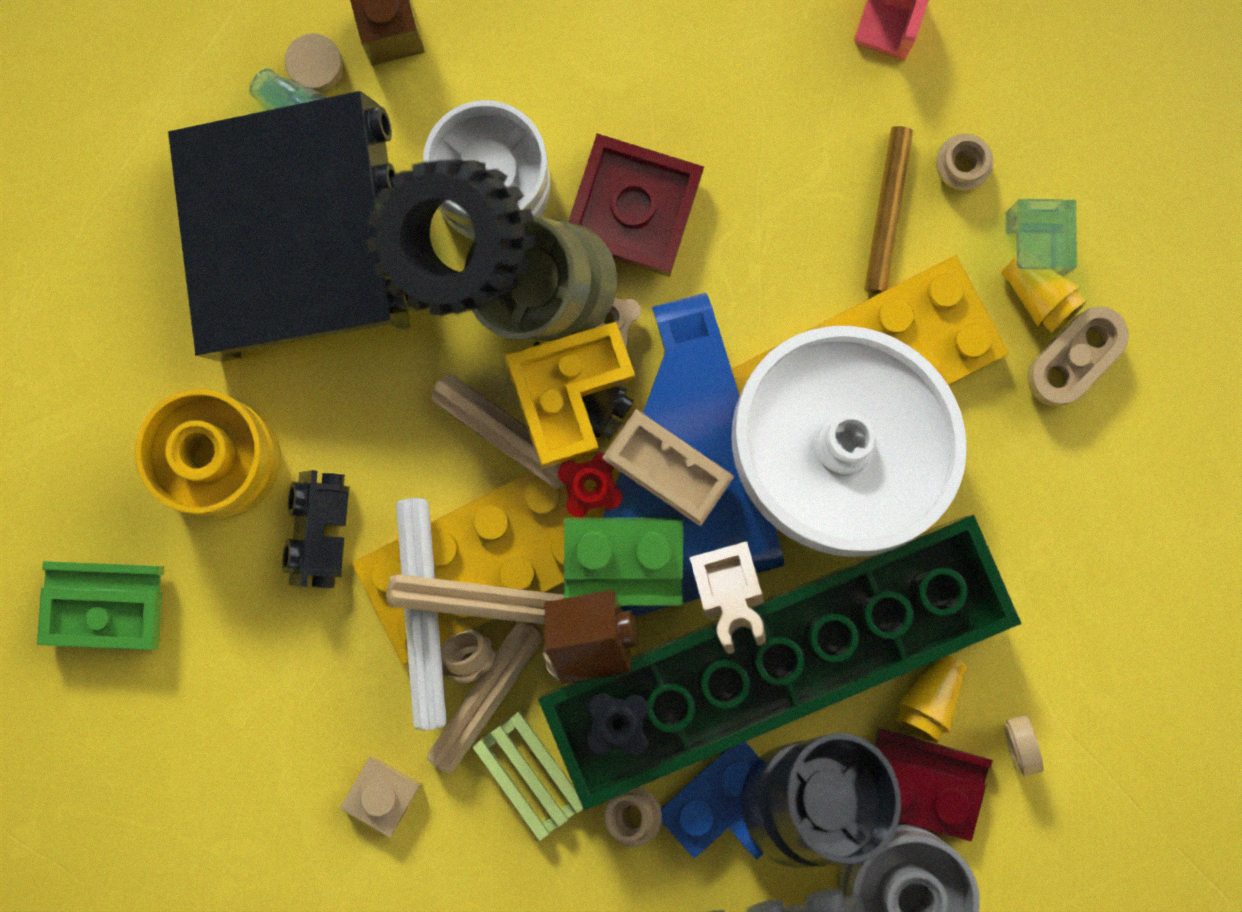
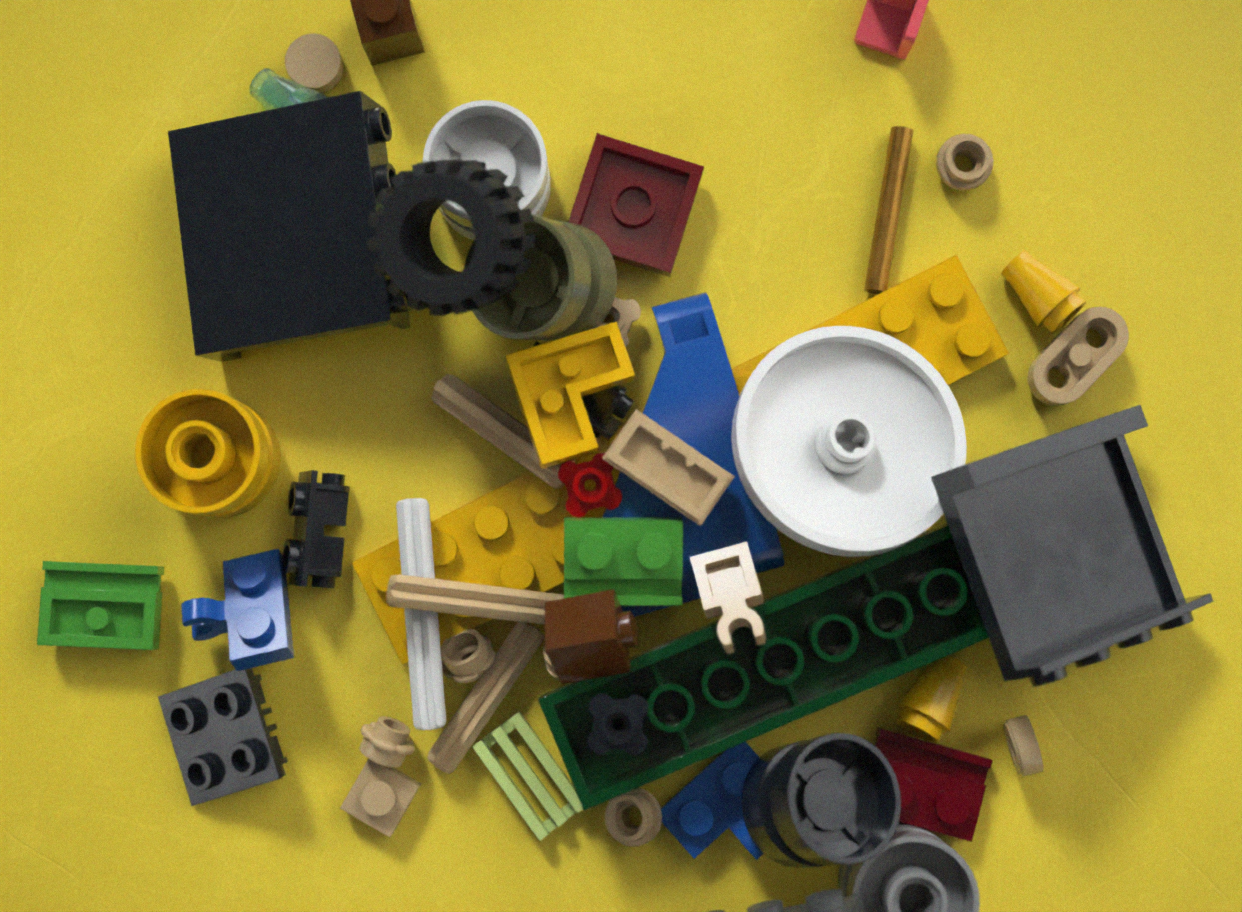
(222, 735): none -> black hinge
(252, 613): none -> blue plate
(386, 741): none -> tan plate
(1044, 233): clear light blue panel -> none
(1063, 549): none -> black panel

